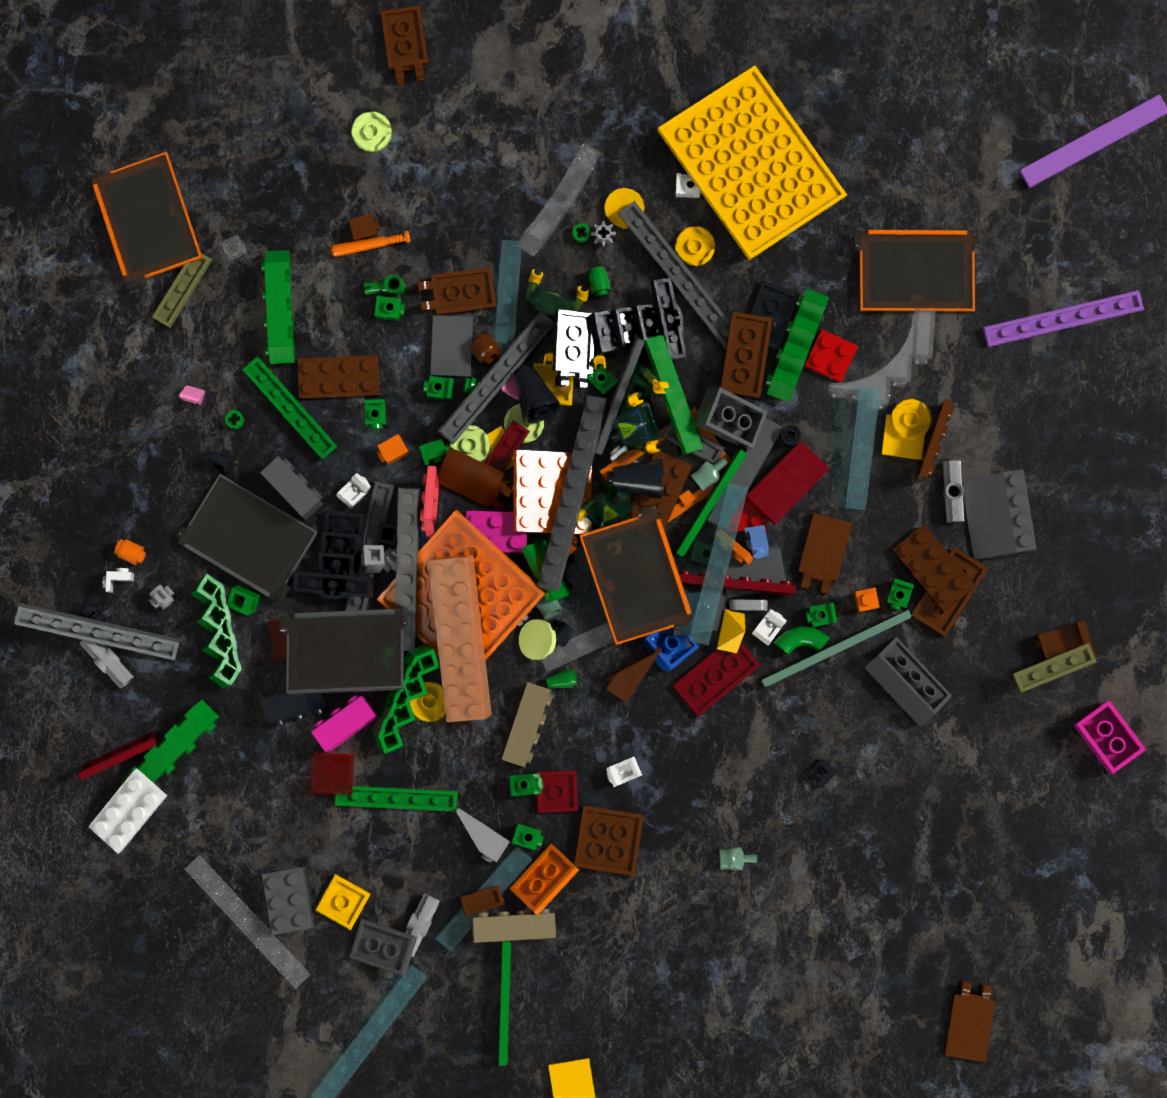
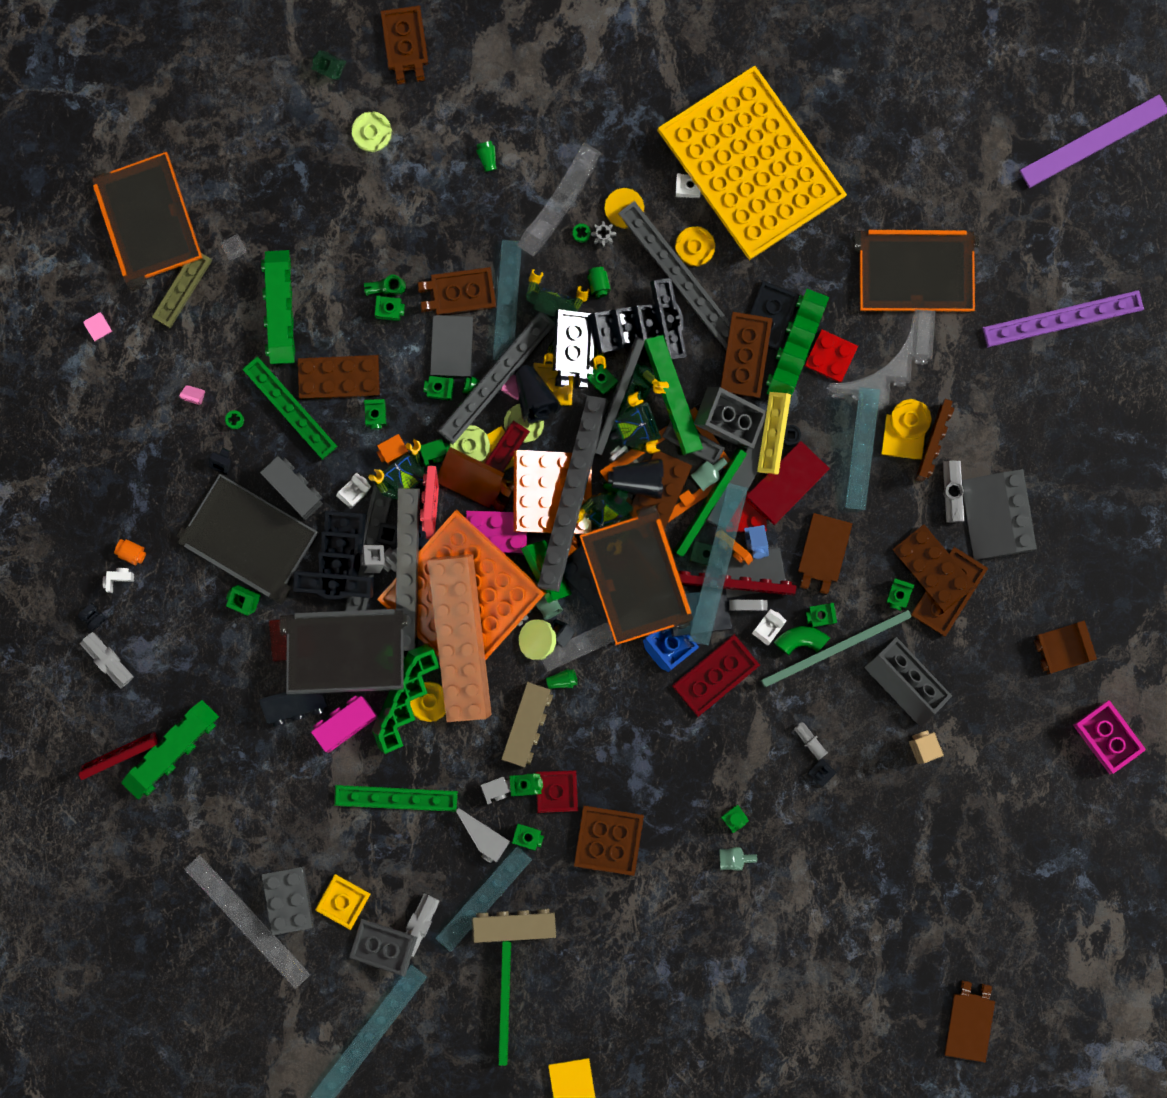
(96, 631): dark grey plate -> none
(97, 326): none -> bright pink slope
(127, 811): white plate -> none
(161, 597): light grey gear -> none
(217, 620): green brick -> none
(333, 773): clear red tile -> none
(335, 68): none -> clear green brick
(364, 227): reddish brown brick -> none
(367, 244): orange piece -> none
(404, 473): none -> torso
(482, 900): reddish brown tile -> none
(485, 348): reddish brown head -> none
(486, 153): none -> green cone
(496, 789): none -> light grey brick
(544, 879): orange plate -> none
(623, 771): white bracket -> none
(630, 675): reddish brown slope -> none
(731, 631): yellow slope -> none
(735, 819): none -> green brick
(774, 433): none -> light yellow plate
(810, 741): none -> light grey axle
(866, 600): orange brick -> none
(925, 747): none -> tan brick
(1054, 668): olive plate -> none

